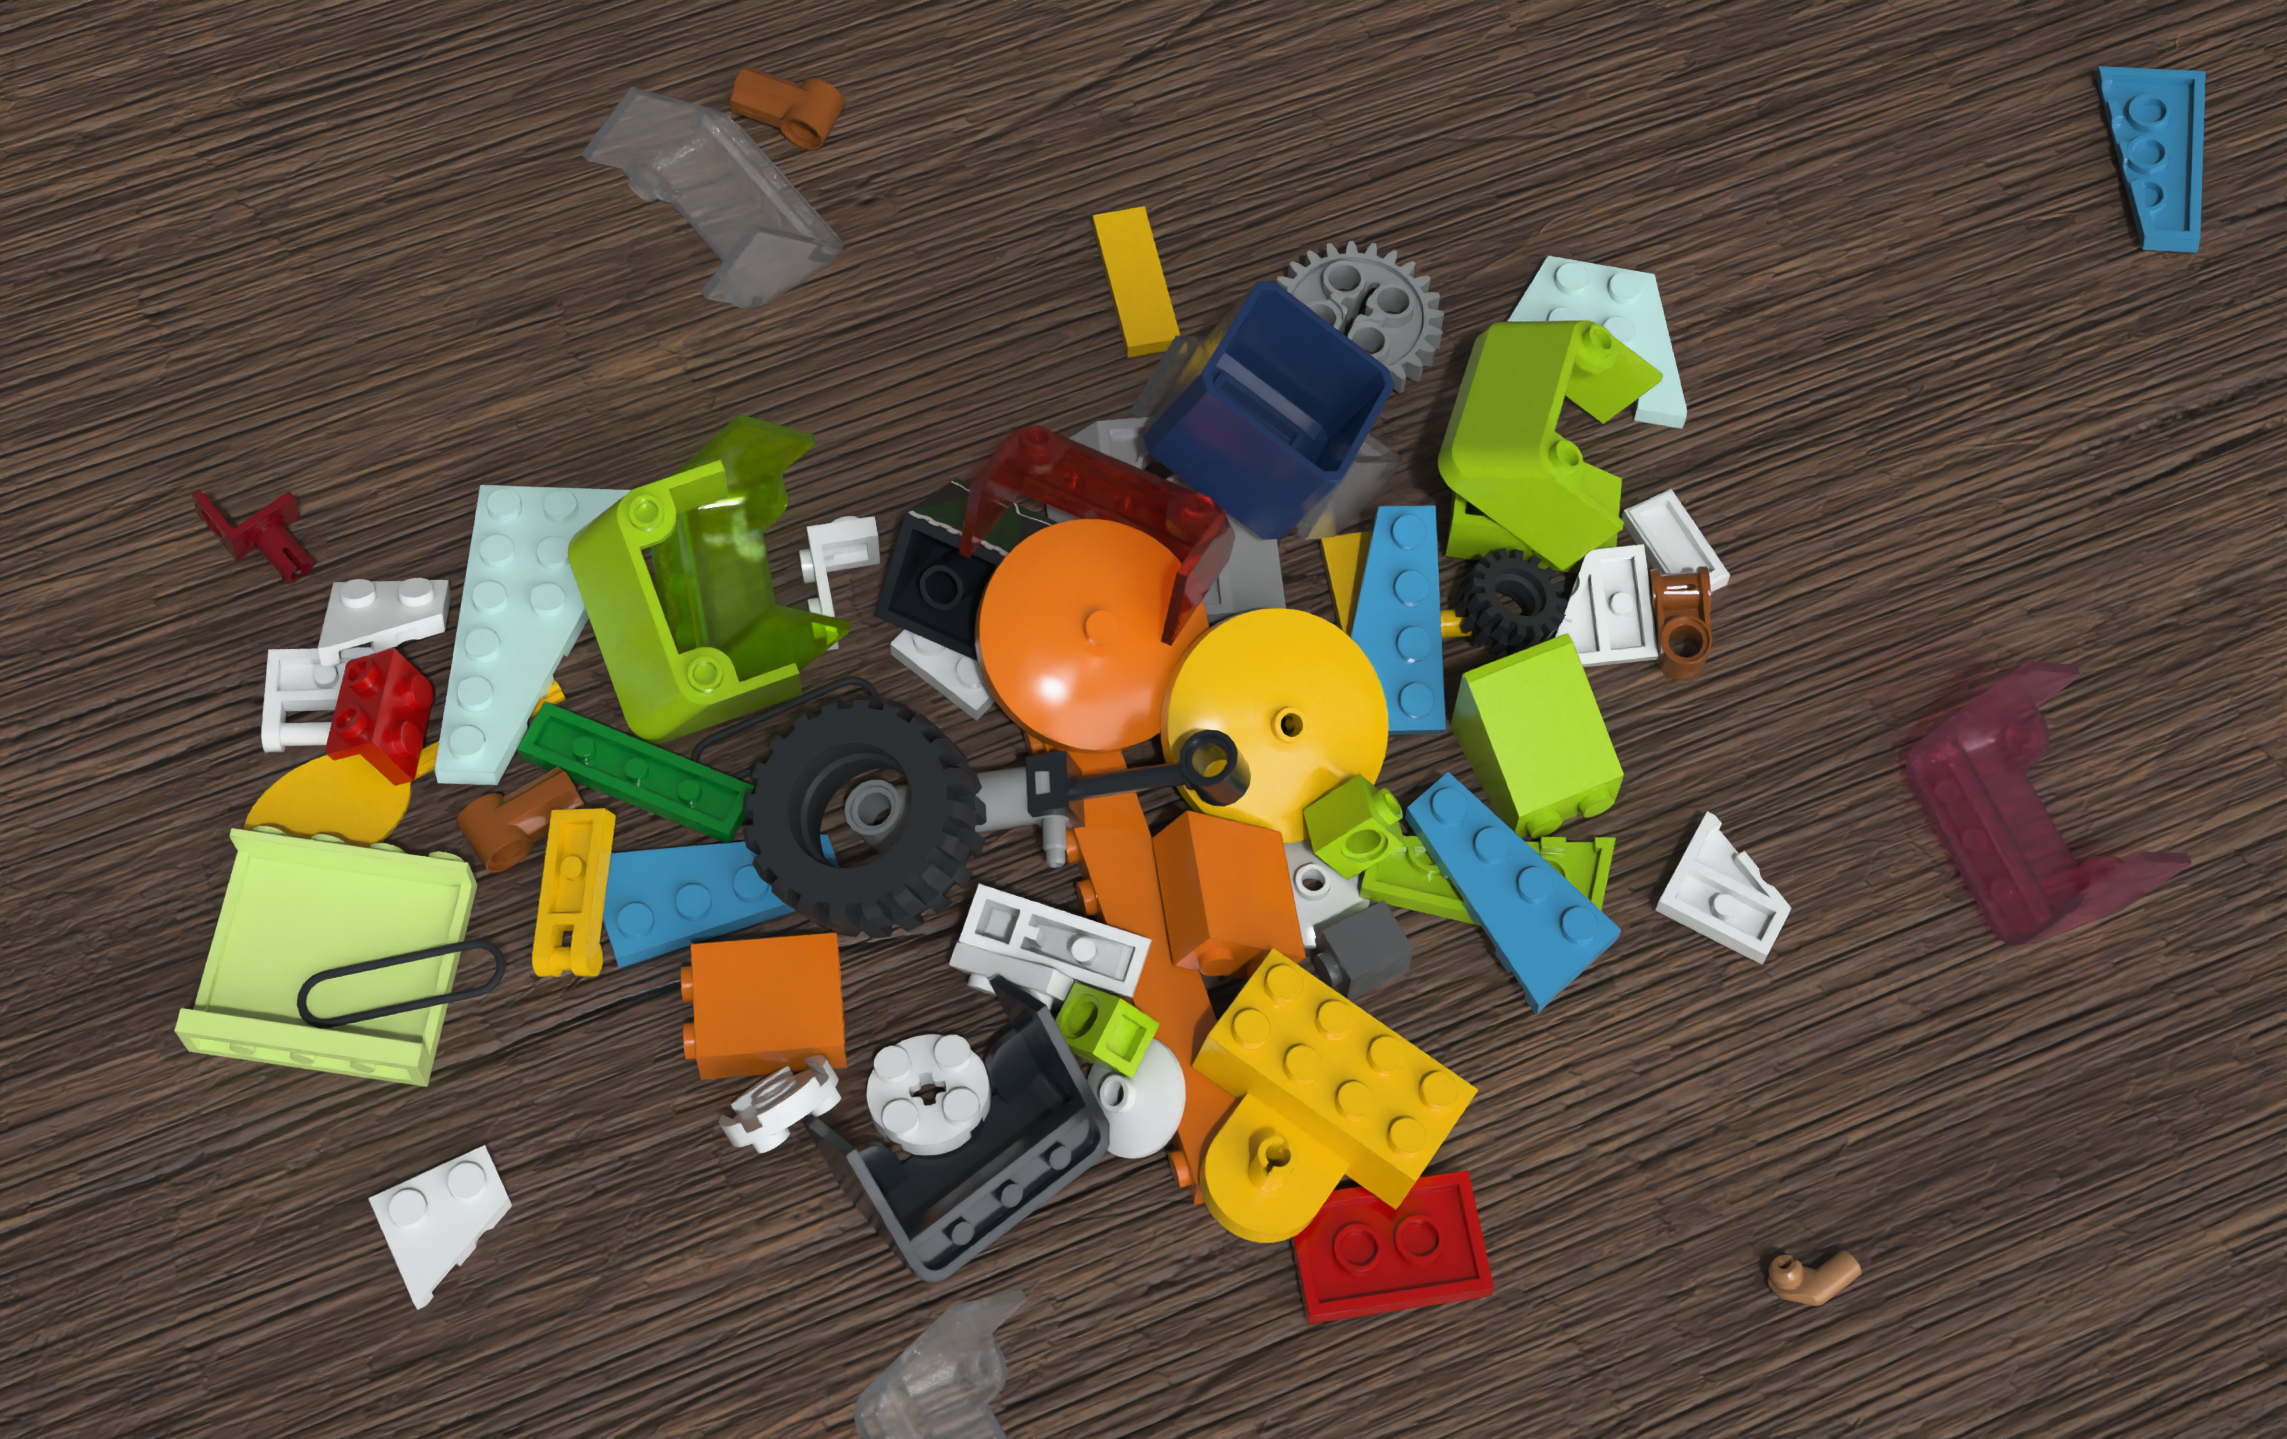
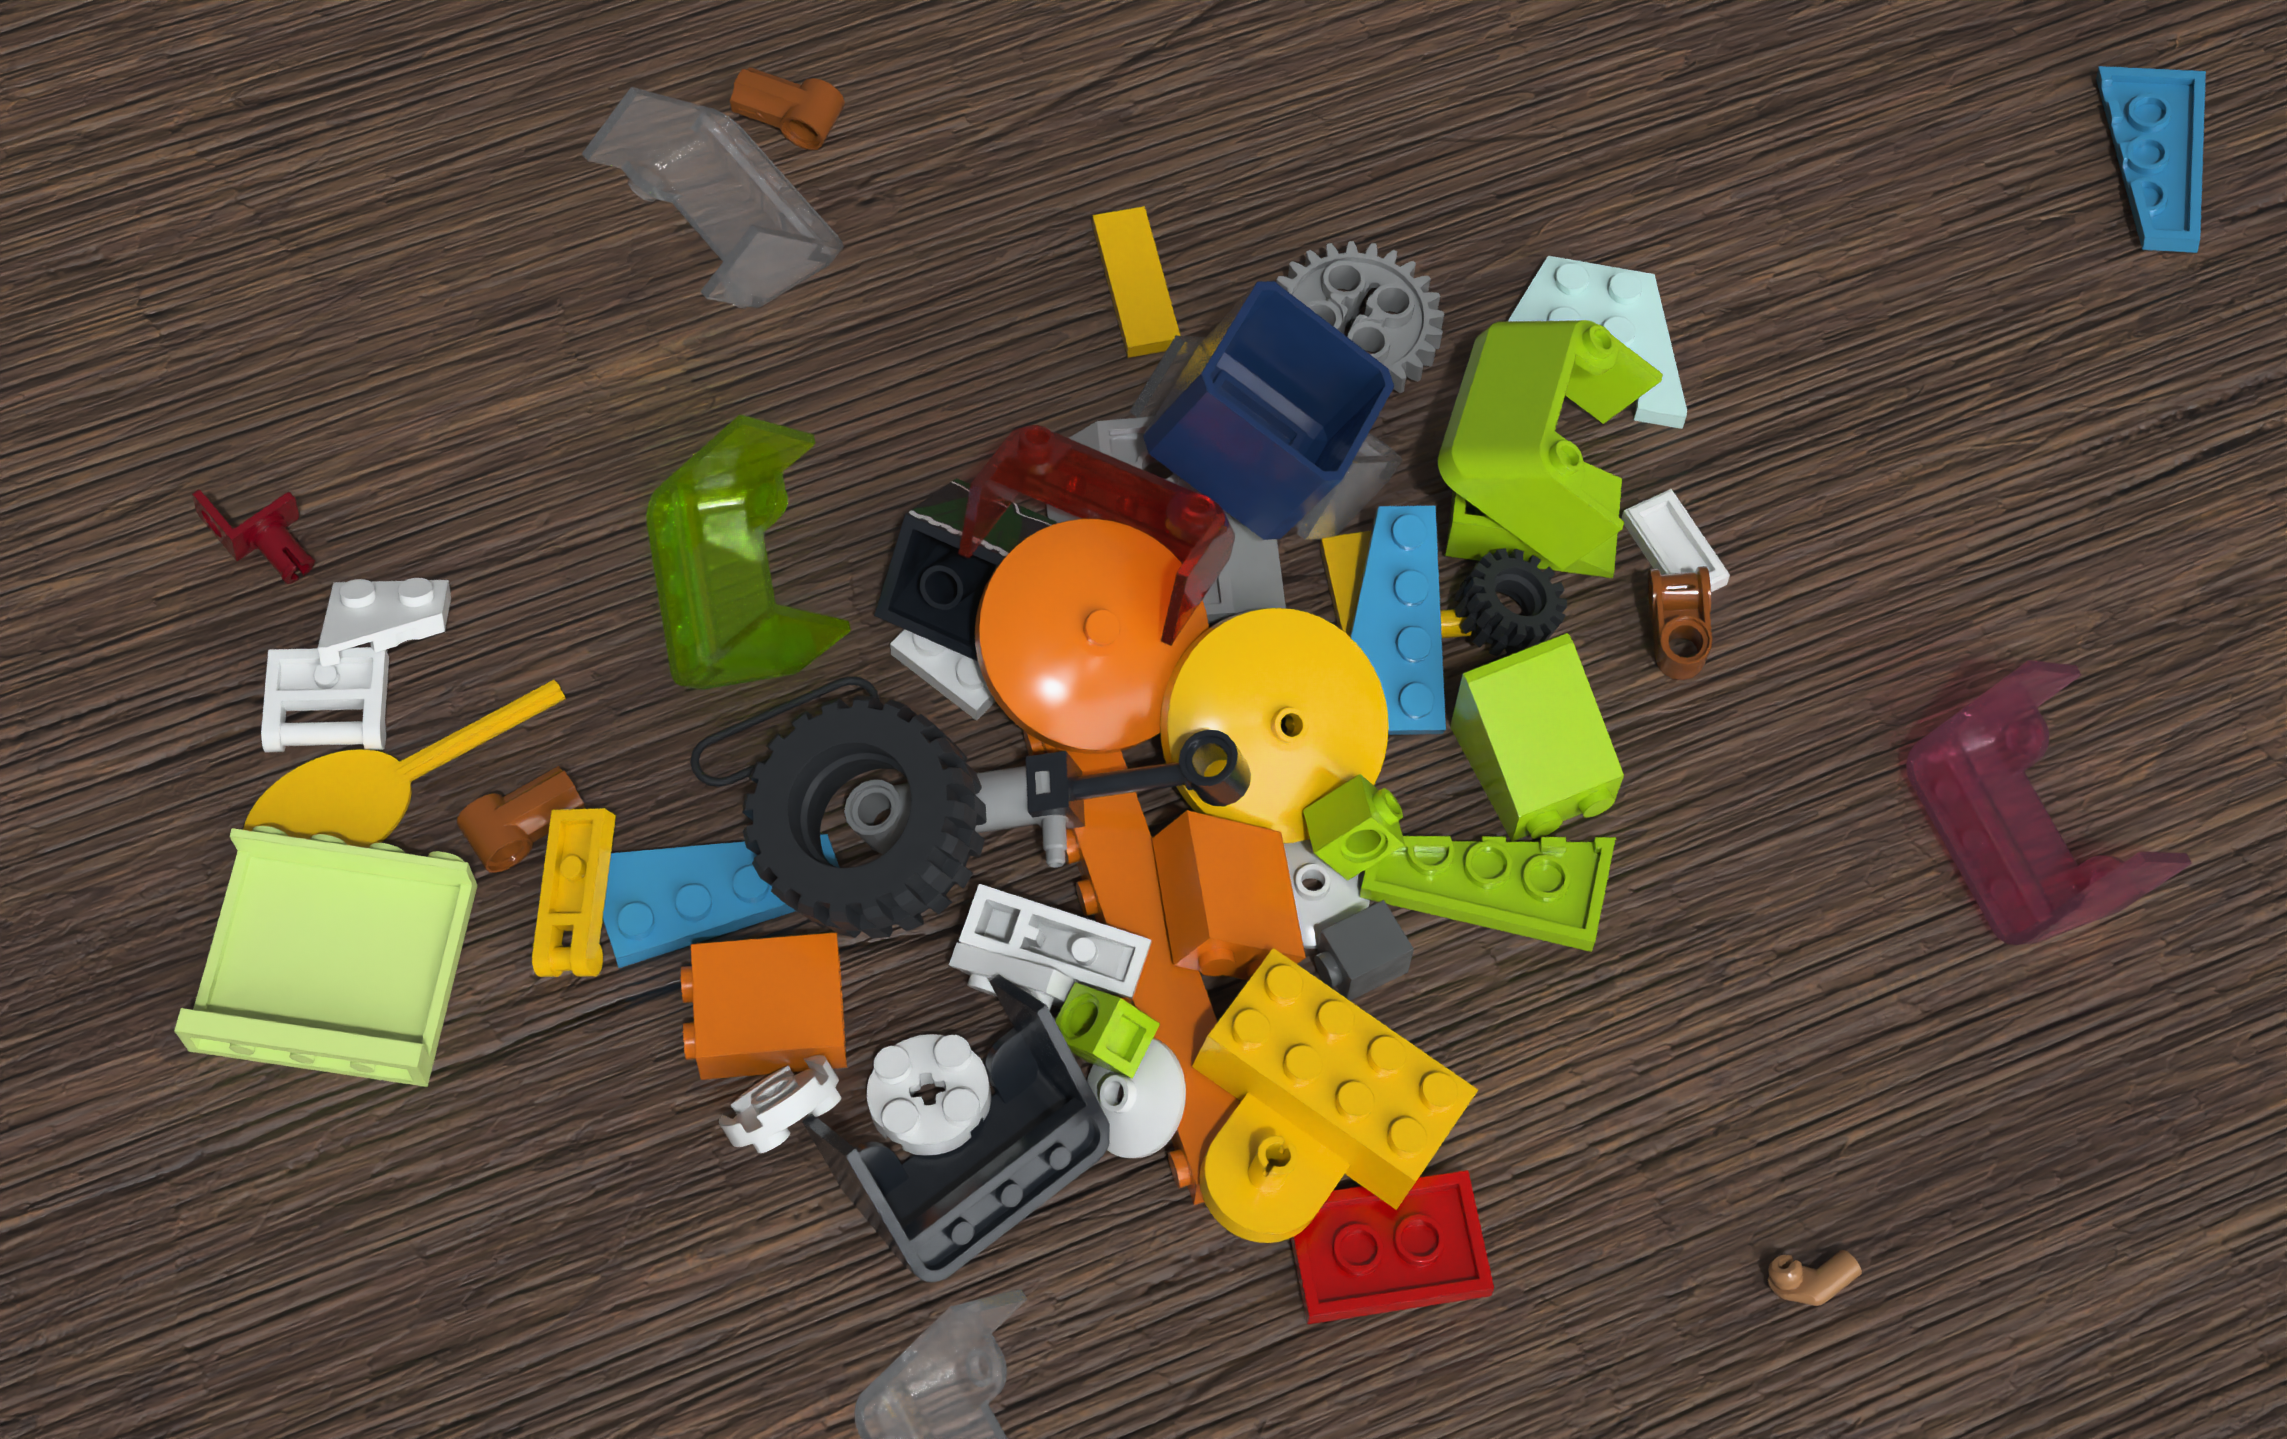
(382, 714): red bracket -> none
(403, 1007): black piece -> none
(439, 1218): white wing -> none
(513, 622): light aqua wing -> none
(636, 772): green plate -> none
(657, 688): lime windscreen -> none
(834, 547): white bracket -> none
(1525, 906): dark azure wing -> none
(1611, 608): white wing -> none
(1724, 895): white wing -> none

